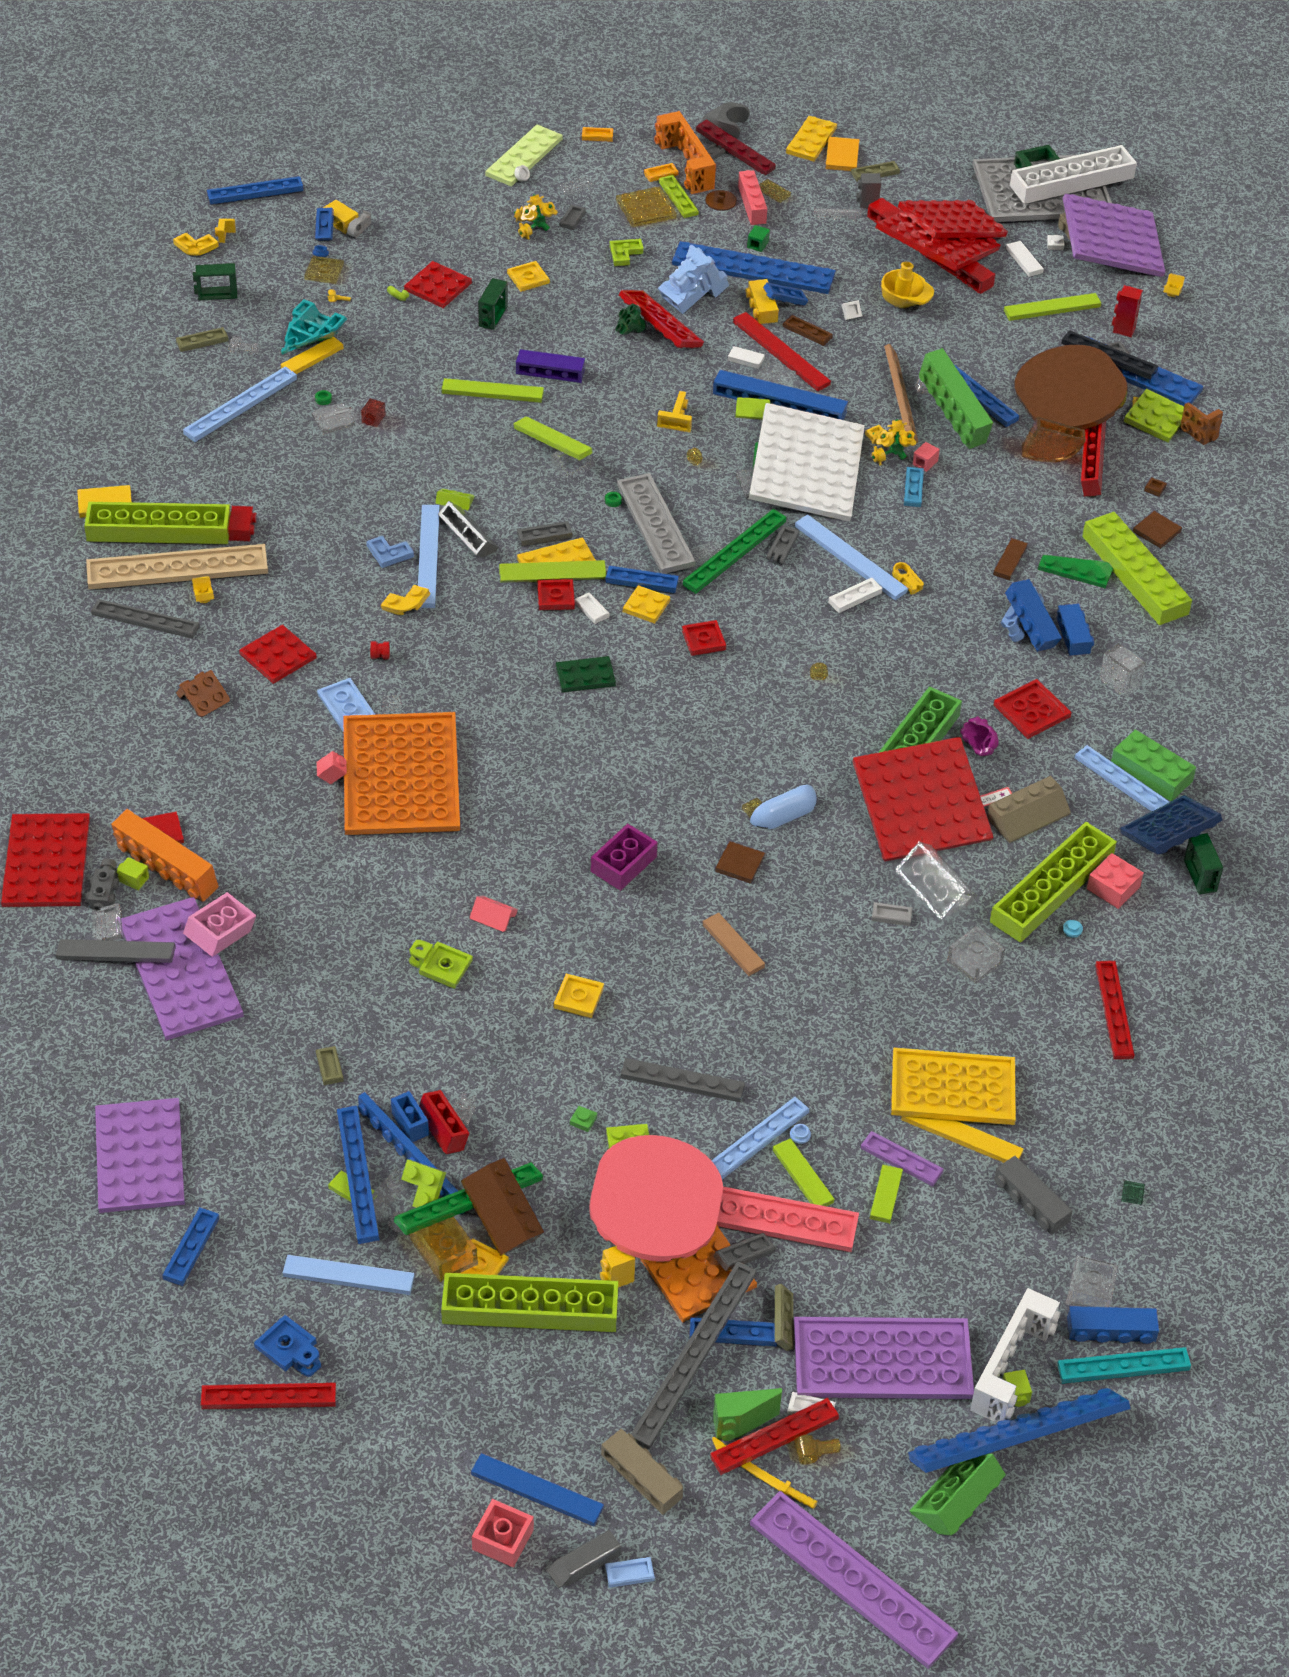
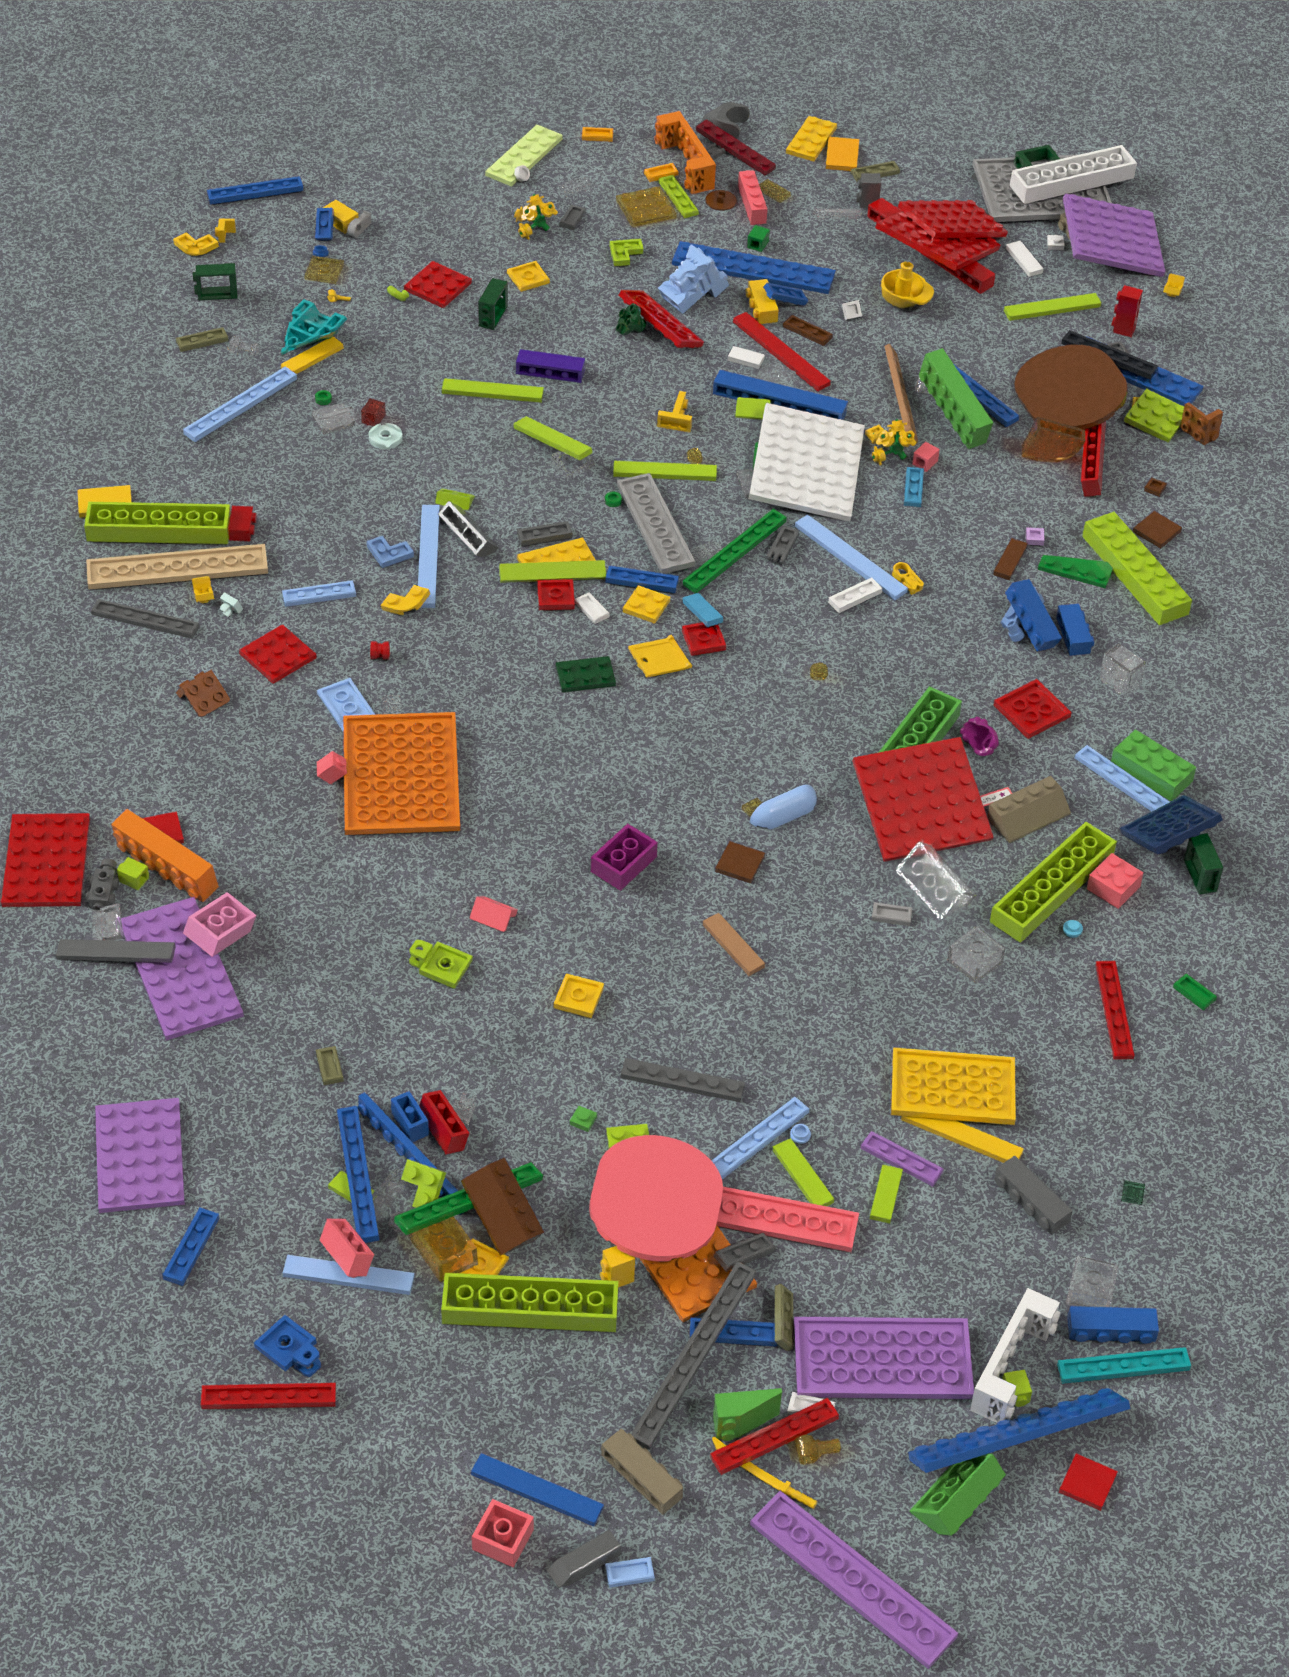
(229, 605): none -> light aqua tile
(319, 593): none -> light blue tile
(346, 1247): none -> coral brick
(378, 441): none -> light aqua tile
(662, 656): none -> yellow container
(665, 470): none -> lime tile
(702, 609): none -> dark azure tile
(1035, 536): none -> lavender plate
(1088, 1482): none -> red tile
(1194, 991): none -> green tile

